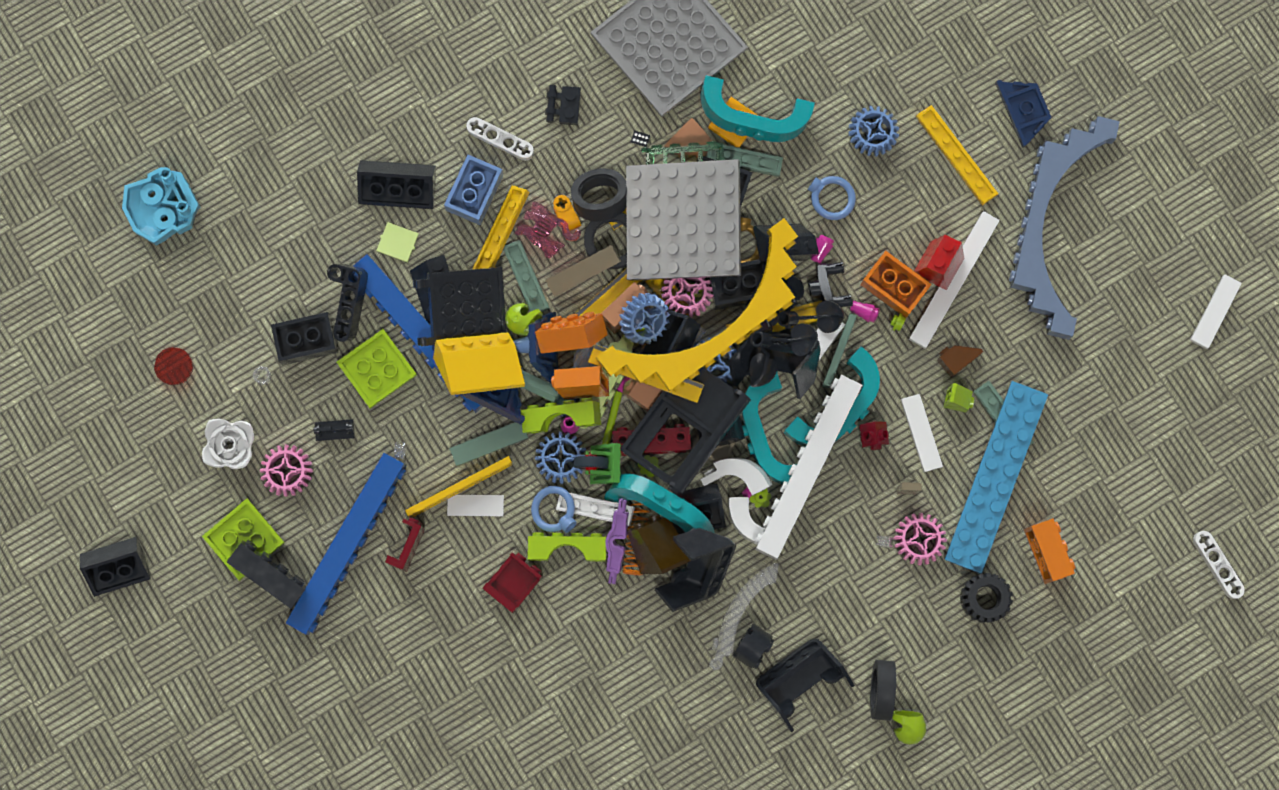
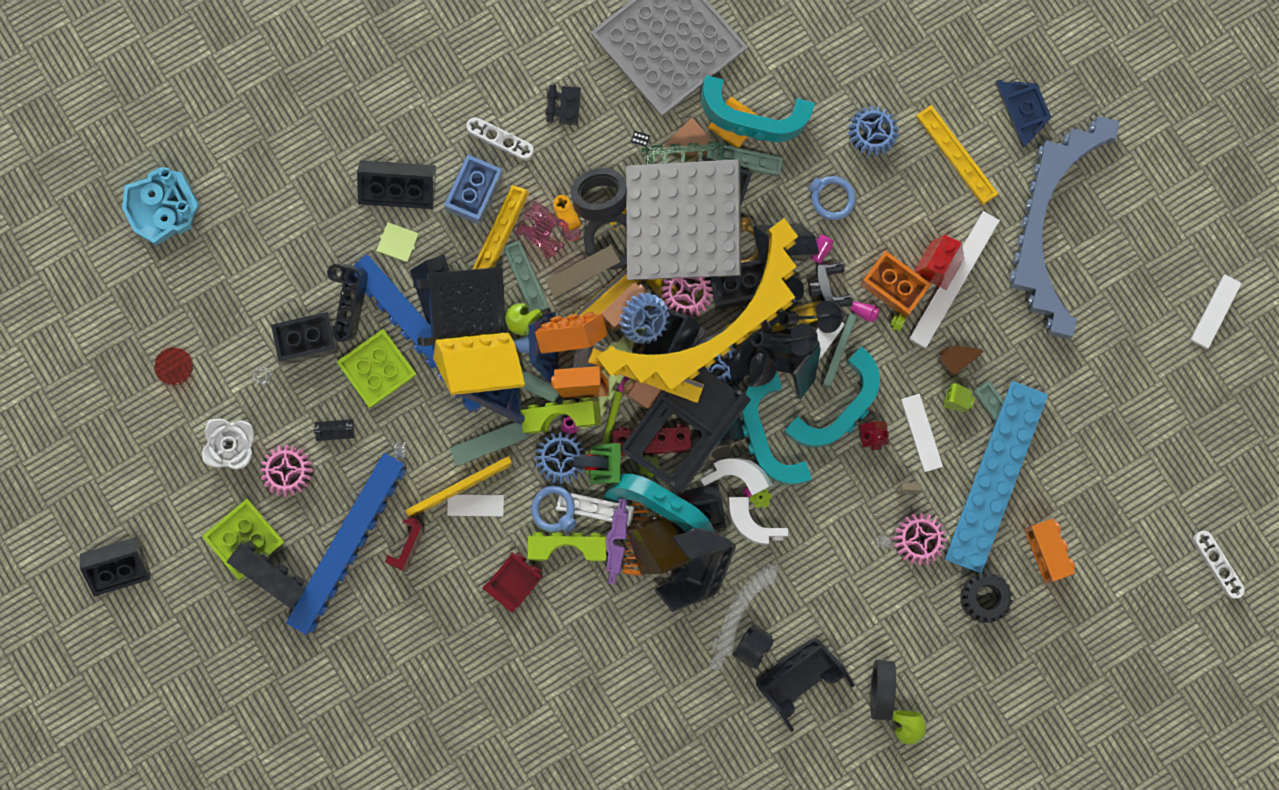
(808, 467): white brick -> none

